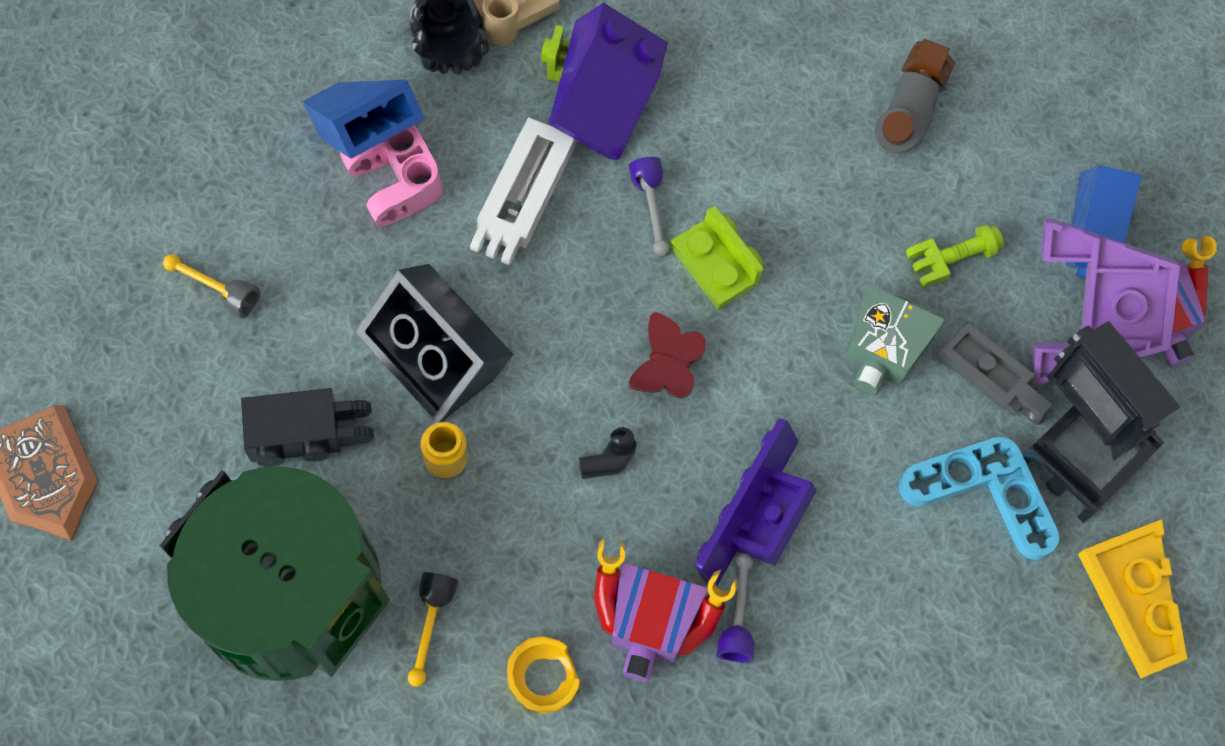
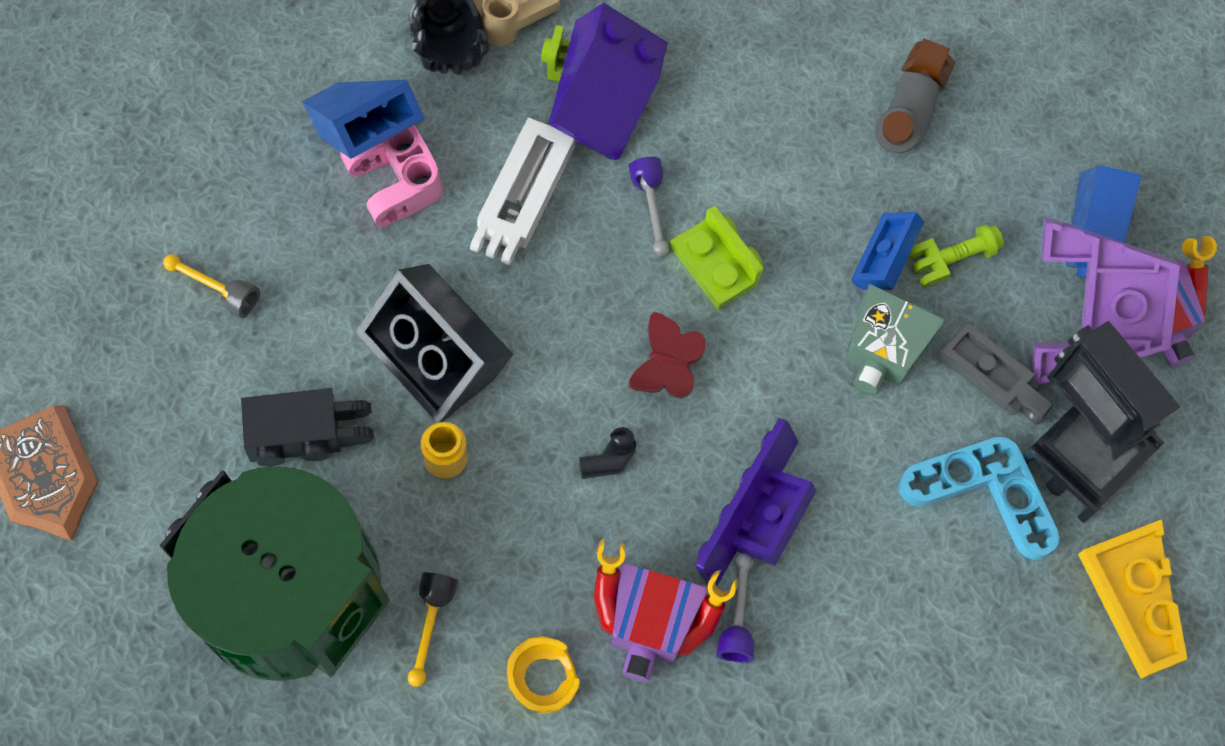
(888, 250): none -> blue plate

